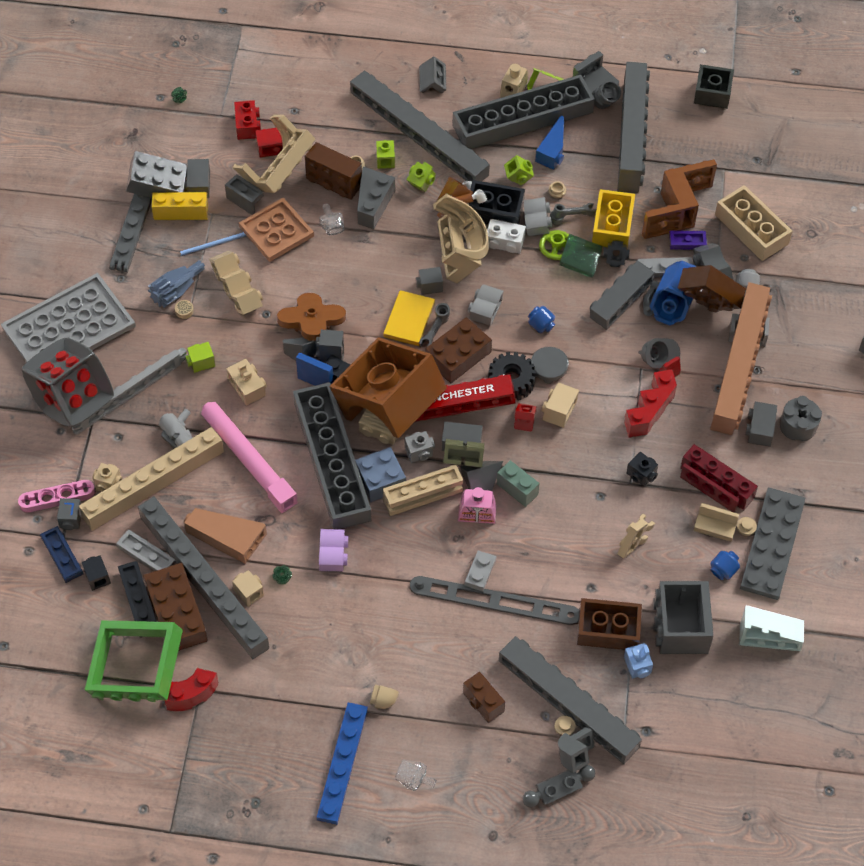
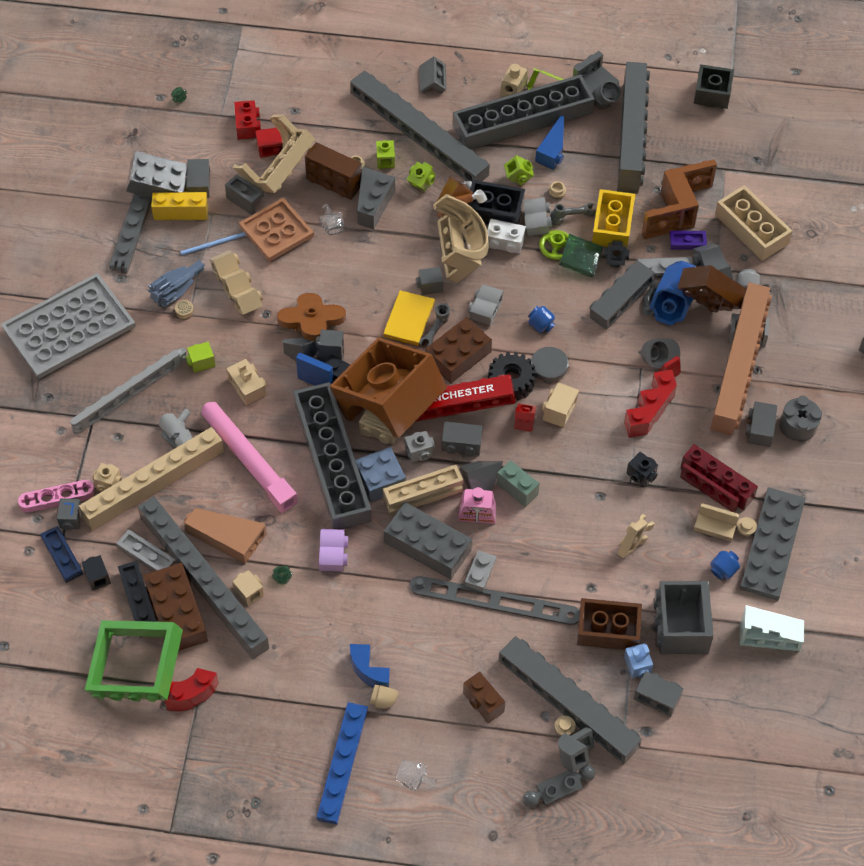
(68, 382): dark grey piece -> none
(361, 664): none -> blue brick
(428, 540): none -> dark grey brick
(456, 450): olive piece -> none
(658, 693): none -> dark grey brick

